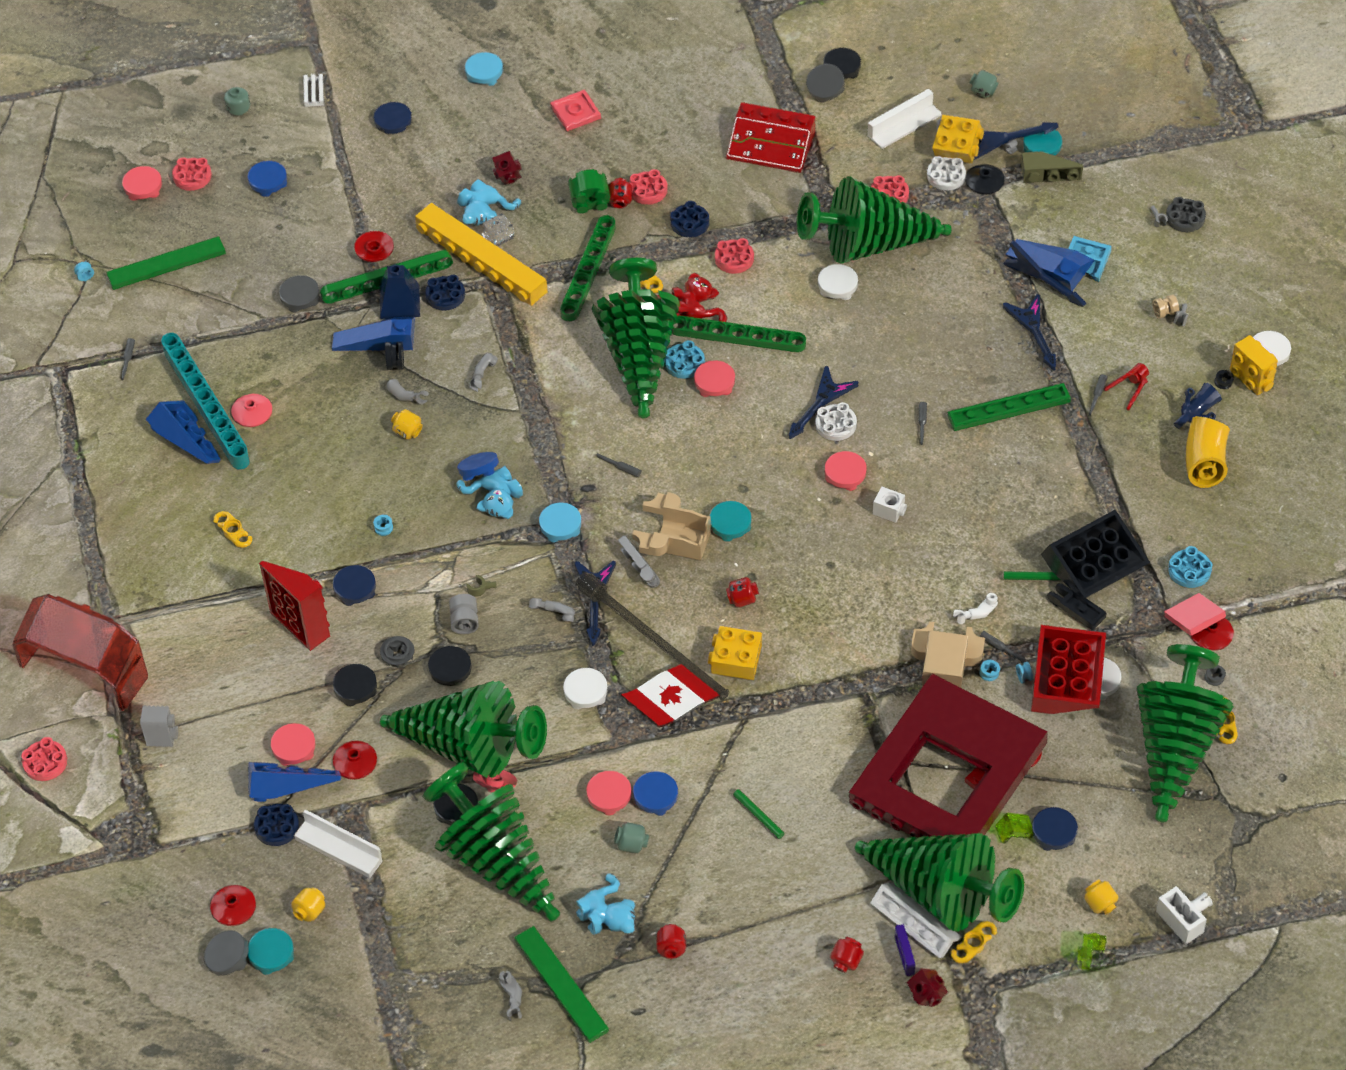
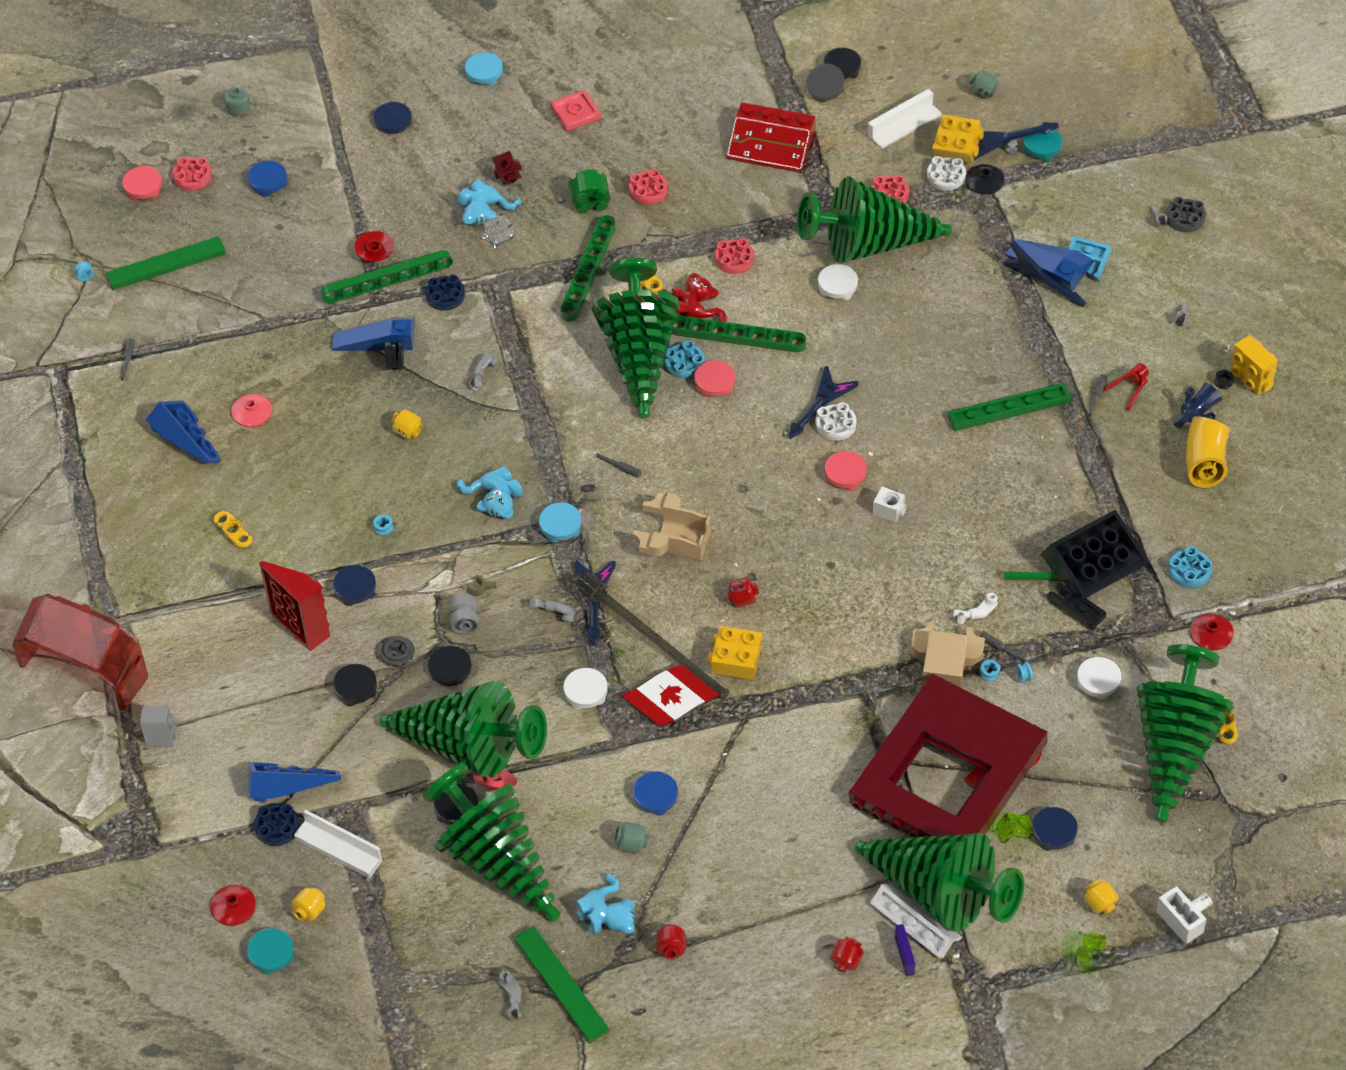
(44, 760): coral tile -> none
(205, 401): teal beam -> none
(226, 953): dark grey tile -> none
(293, 744): coral tile -> none
(299, 293): dark grey tile -> none
(313, 80): white tile -> none
(358, 766): red dish -> none
(399, 293): dark blue slope -> none
(401, 394): light grey arm -> none
(478, 464): blue tile -> none
(481, 254): yellow brick -> none
(608, 792): coral tile -> none
(620, 193): red head -> none
(639, 562): light grey hinge -> none
(689, 220): dark blue tile -> none
(730, 520): teal tile -> none
(758, 813): green bar -> none
(922, 419): dark grey piece -> none
(927, 987): dark red brick -> none
(972, 951): yellow piece -> none
(1031, 321): dark blue piece -> none
(1048, 168): olive slope -> none
(1068, 670): red slope -> none
(1165, 306): tan wheel -> none
(1195, 614): coral tile -> none
(1217, 680): dark grey bush -> none
(1275, 344): white tile -> none

